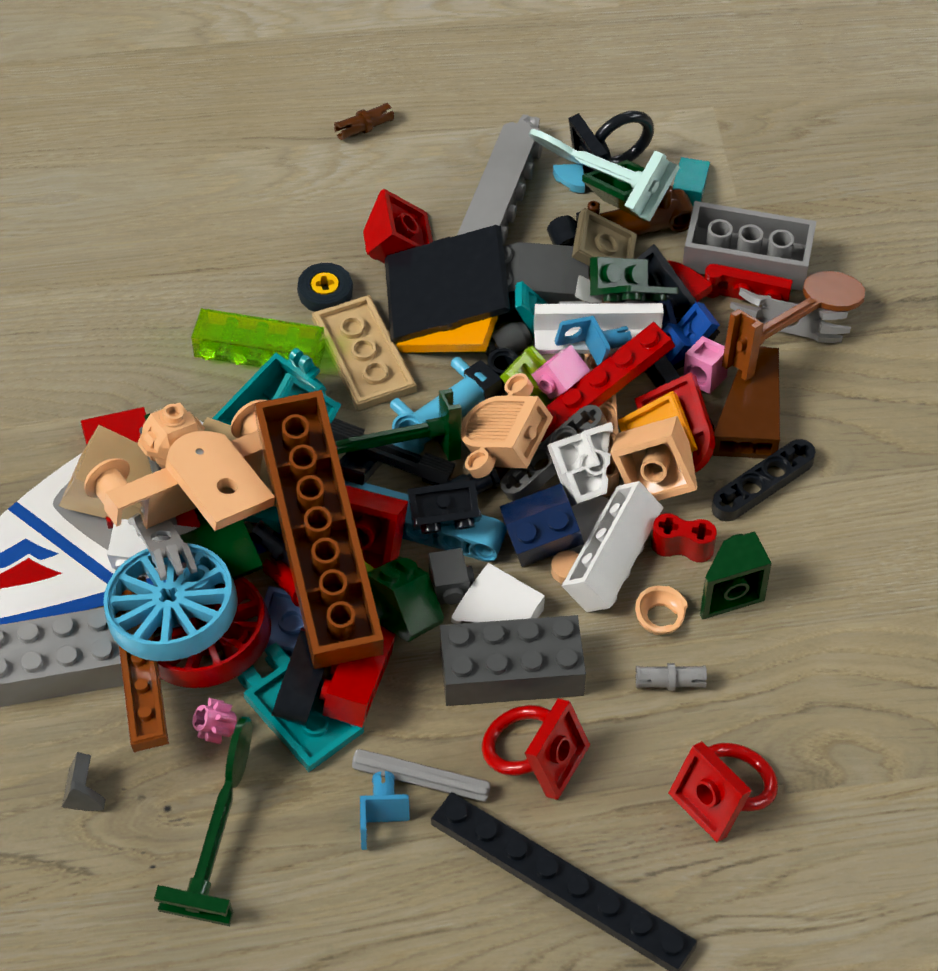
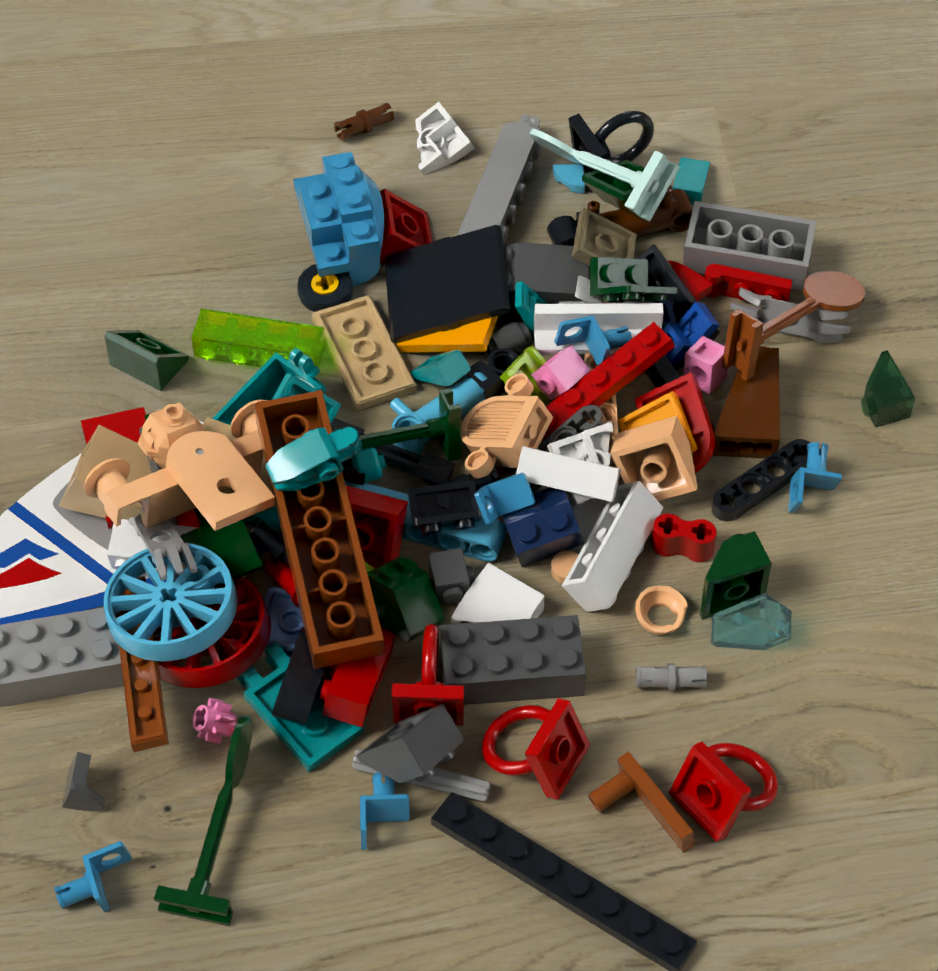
(91, 883): none -> dark azure bracket
(144, 357): none -> dark green slope
(312, 458): none -> teal hinge
(347, 204): none -> dark azure piece
(369, 463): none -> teal piece
(414, 746): none -> dark grey slope
(428, 693): none -> red tile
(440, 140): none -> white slope
(442, 368): none -> teal slope
(504, 497): none -> dark azure bracket
(569, 473): none -> white tile
(636, 779): none -> dark orange piece
(752, 624): none -> clear light blue slope
(812, 476): none -> dark azure bracket
(887, 393): none -> clear green slope

